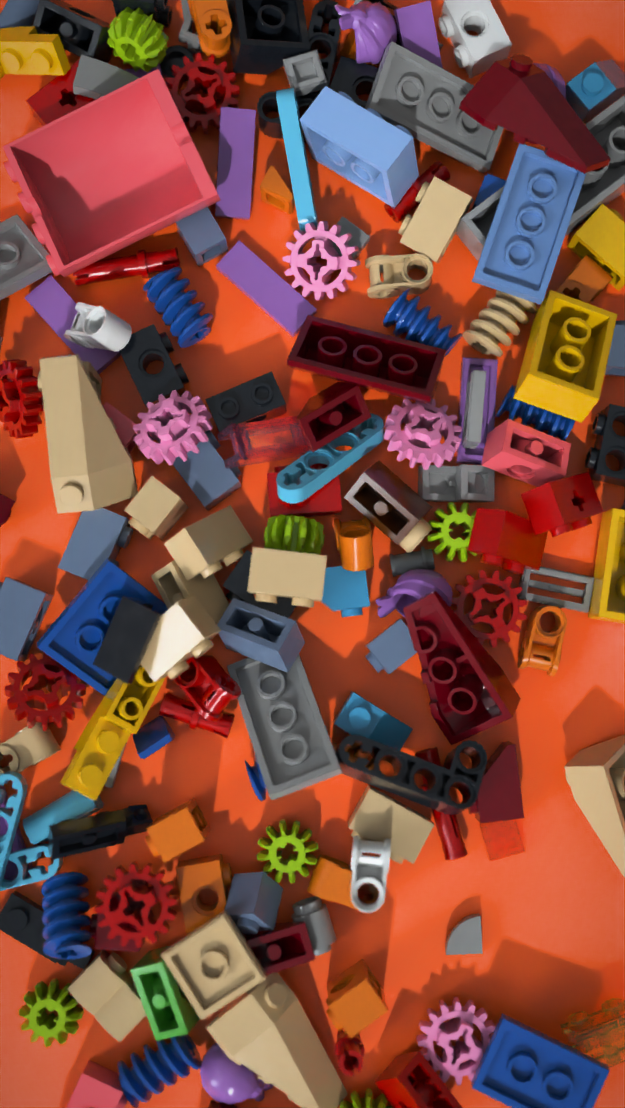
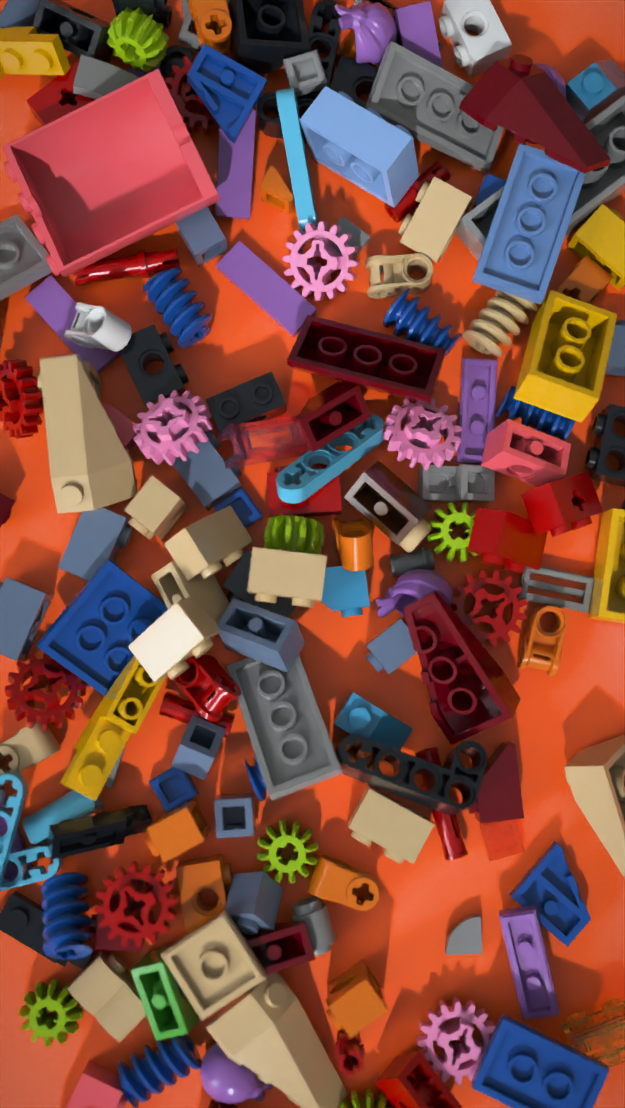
(127, 638): black panel -> none
(153, 737): blue slope -> none
(173, 788): none -> blue tile
(198, 747): none -> sand blue brick
(225, 89): none -> blue wing
(235, 815): none -> sand blue brick
(243, 507): none -> blue tile
(369, 870): white piece -> none
(474, 409): light grey tile -> none
(529, 962): none -> medium lavender tile
(555, 895): none -> blue wing

